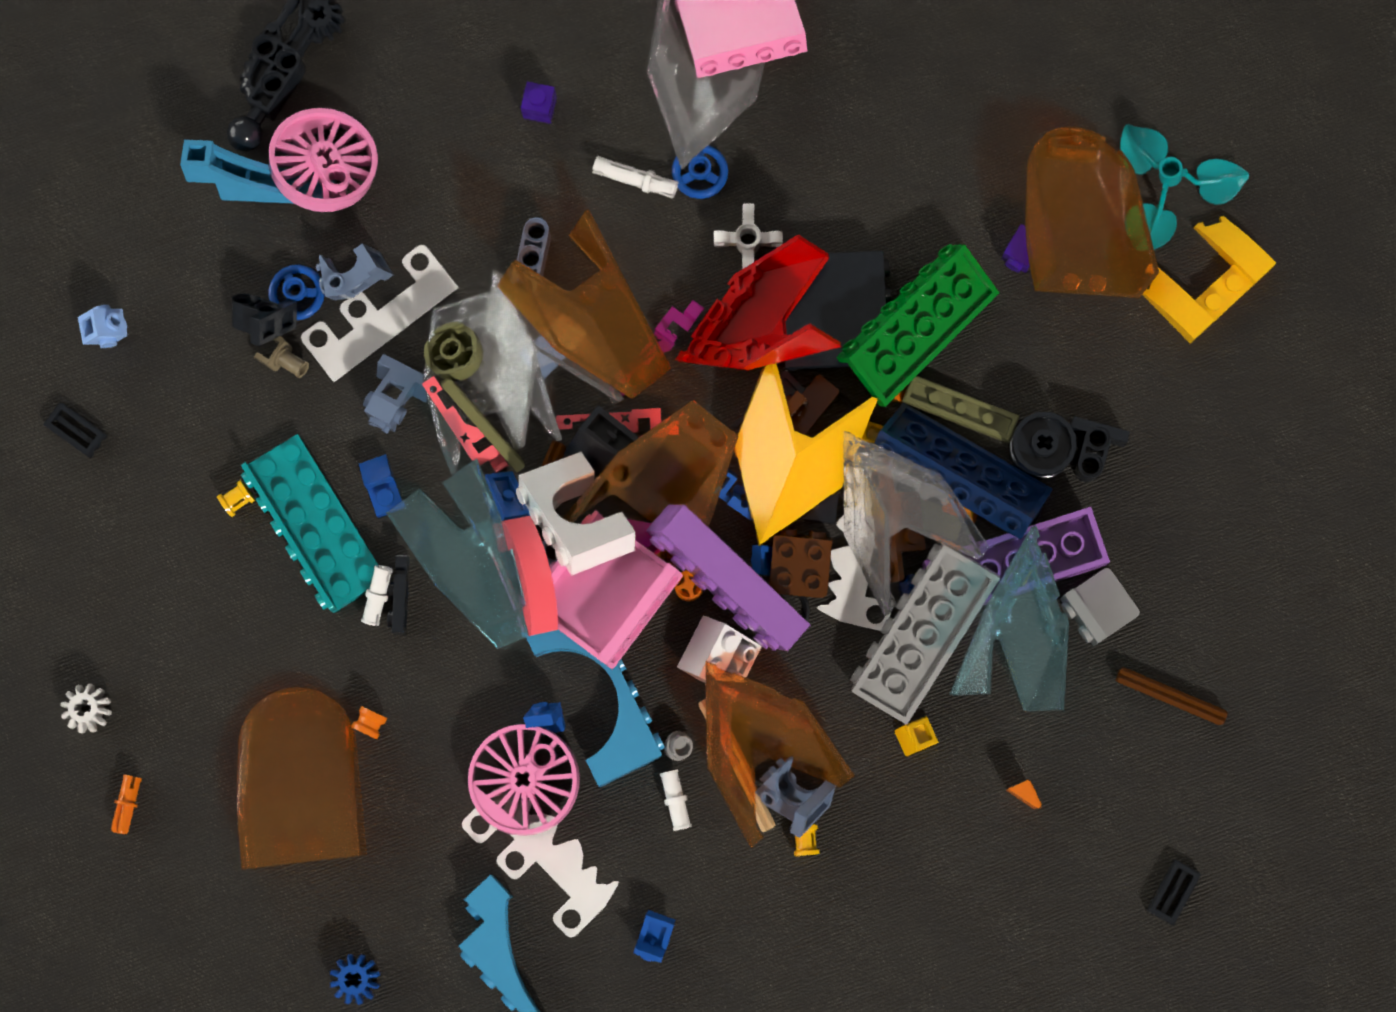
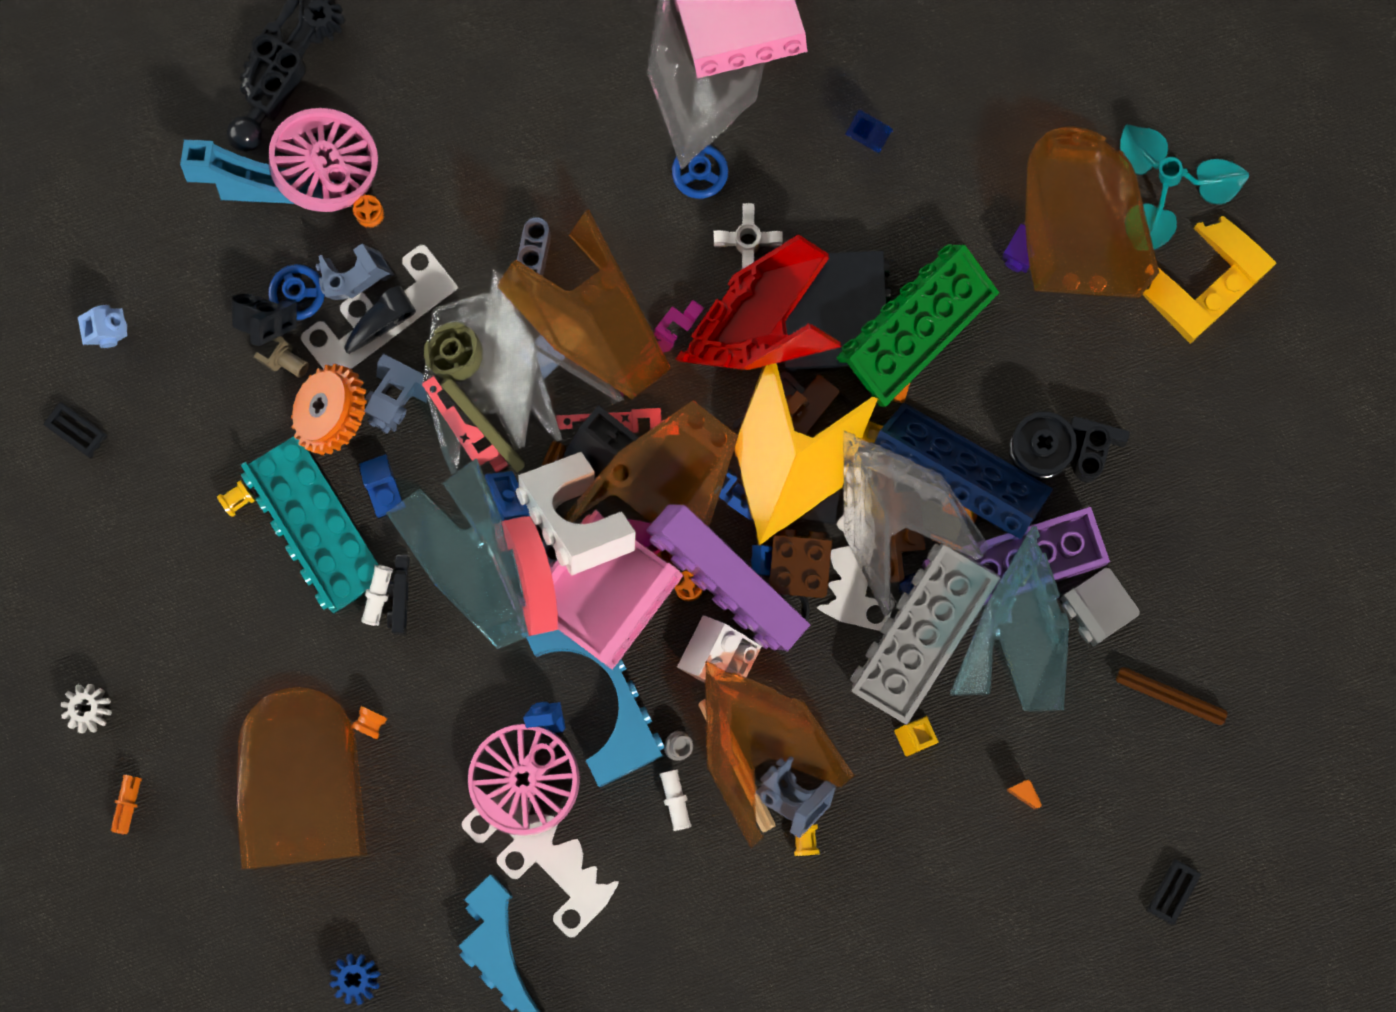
(328, 409): none -> orange gear
(367, 204): none -> orange wheel
(385, 315): none -> black piece
(538, 102): dark purple brick -> none
(645, 180): white pin -> none
(654, 937): blue bracket -> none
(869, 131): none -> clear blue brick
(960, 409): olive tile -> none

